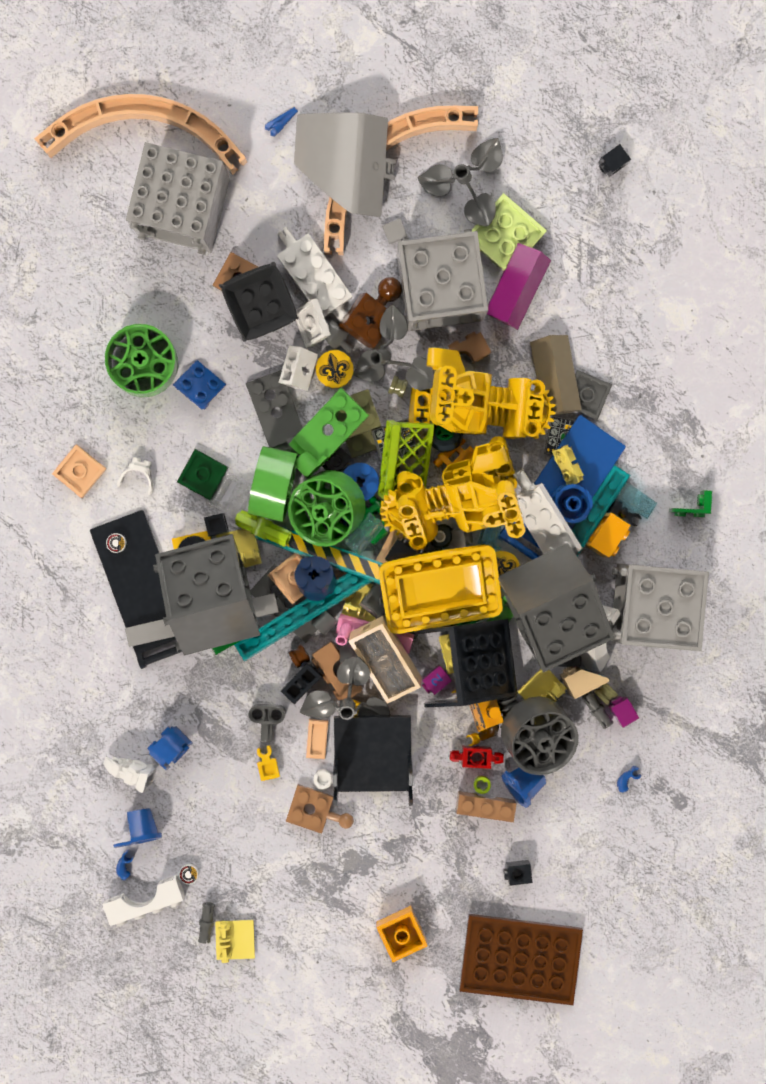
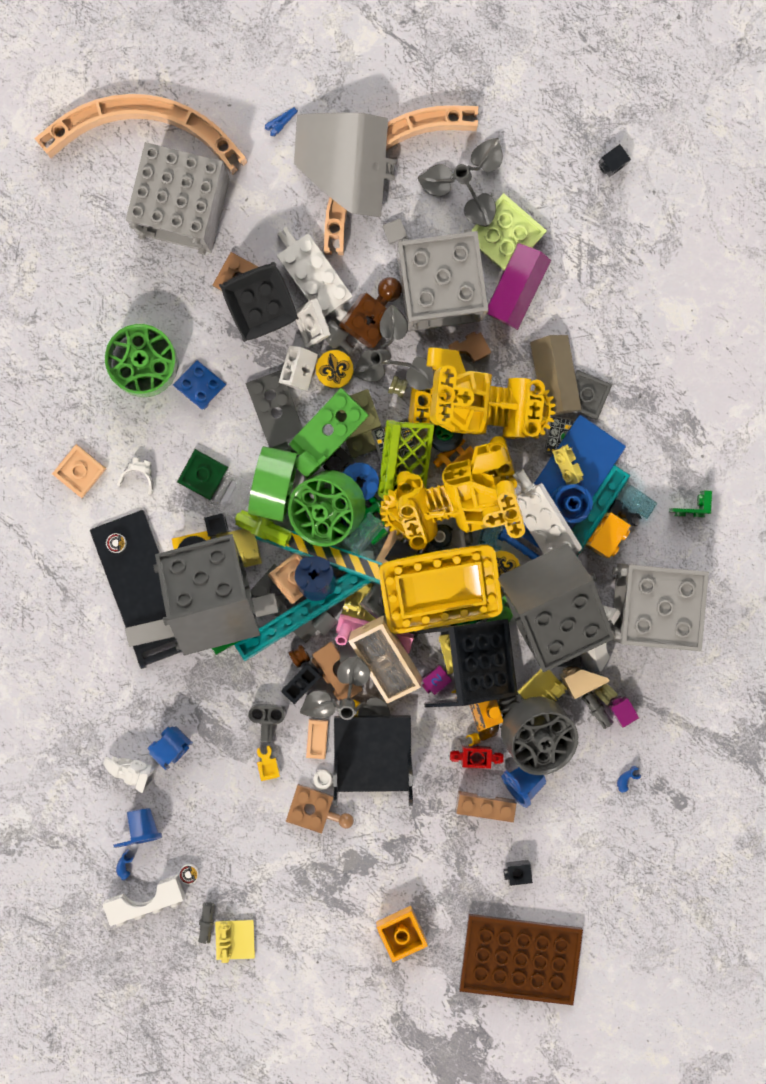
(479, 790): lime bush -> none

